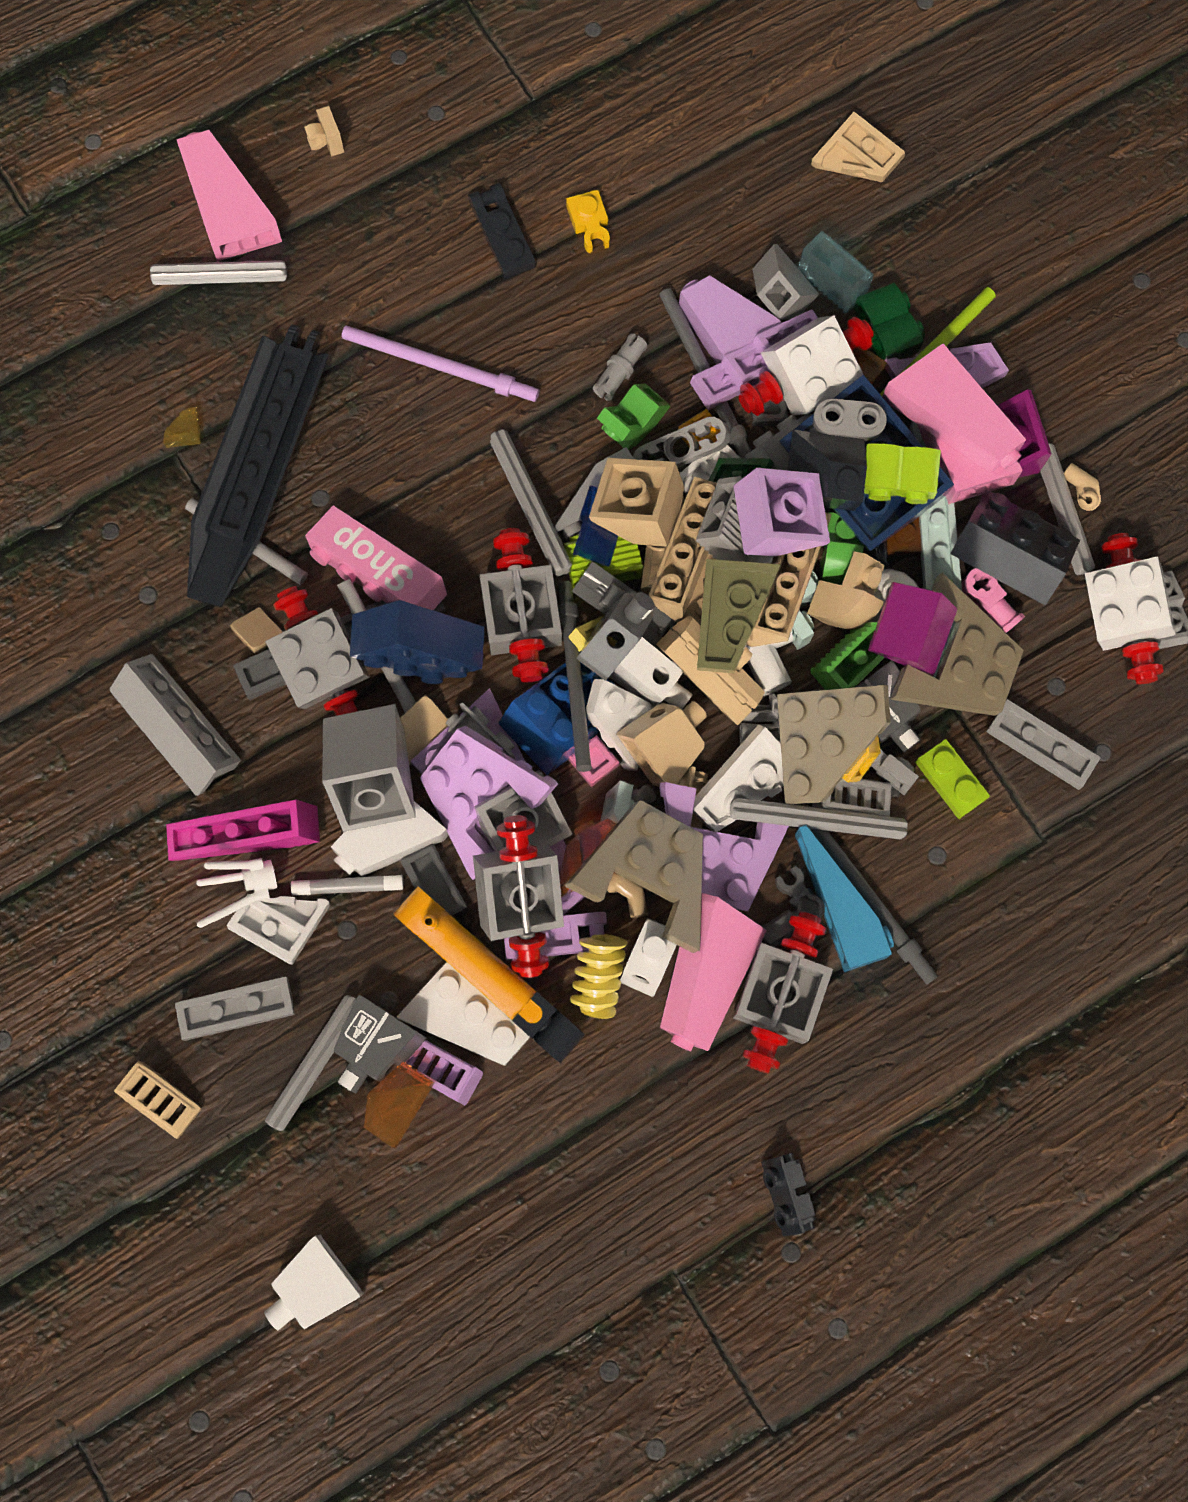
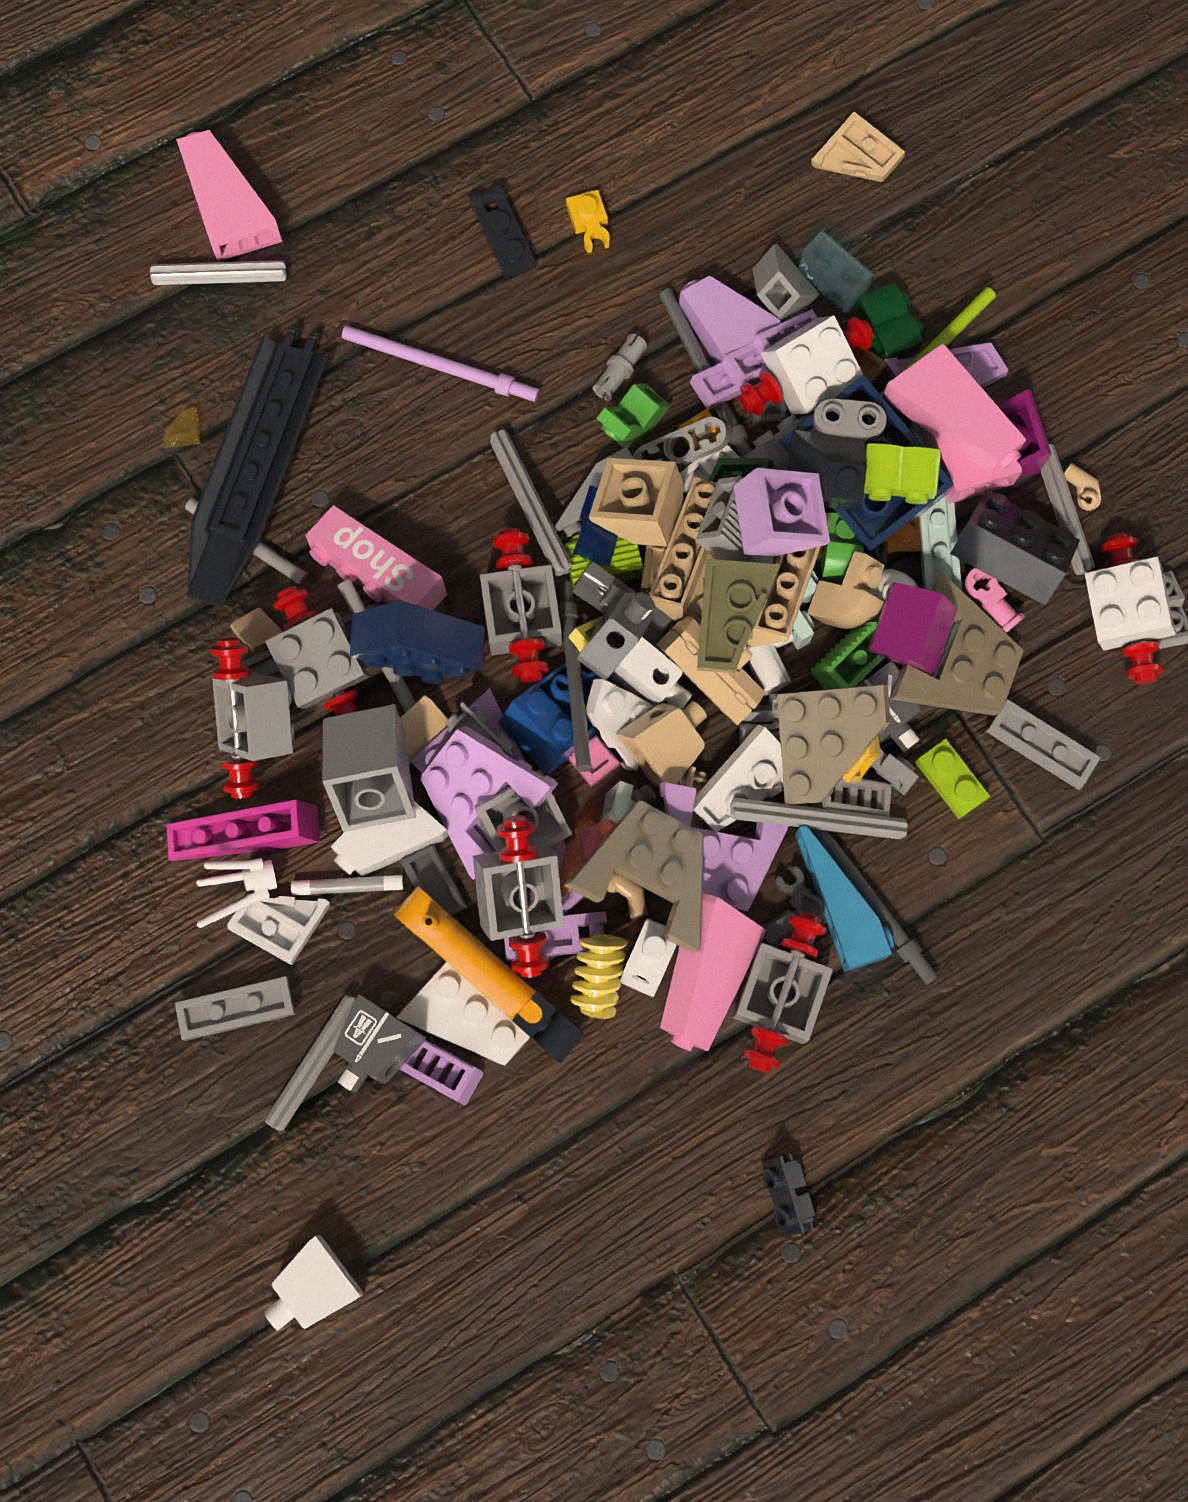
(137, 1101): tan slope -> none
(173, 723): light grey panel -> none
(249, 716): none -> light grey brick
(324, 132): tan tile -> none
(395, 1103): clear orange slope -> none

